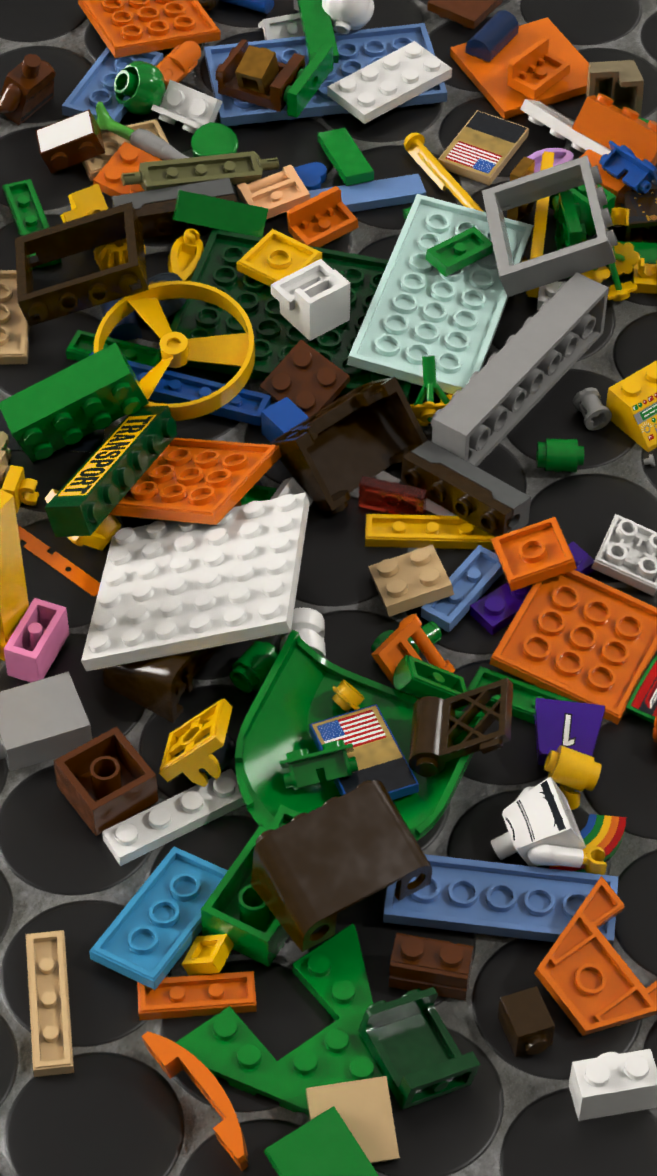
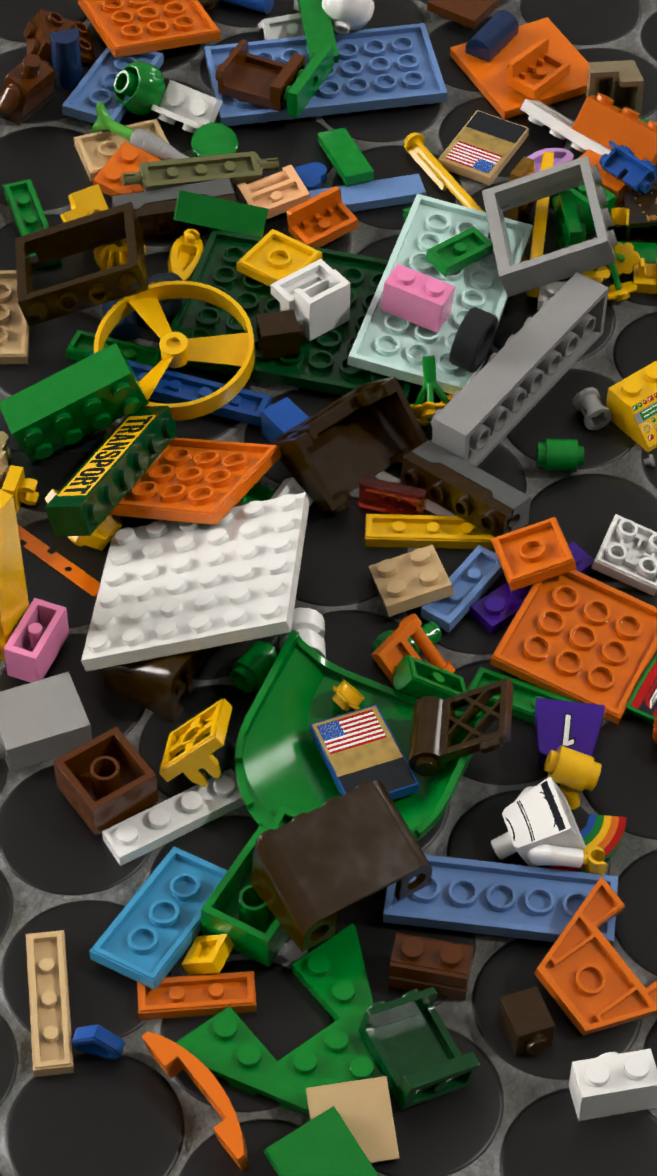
(48, 22): none -> reddish brown bracket
(66, 58): none -> dark blue brick
(70, 141): brick -> none
(98, 1041): none -> blue tile
(180, 62): orange arm -> none
(257, 69): pearl gold brick -> none
(279, 334): none -> dark brown brick
(304, 766): green hinge -> none
(305, 379): reddish brown plate -> none
(389, 82): white plate -> none
(417, 298): none -> bright pink brick
(473, 339): none -> black tyre

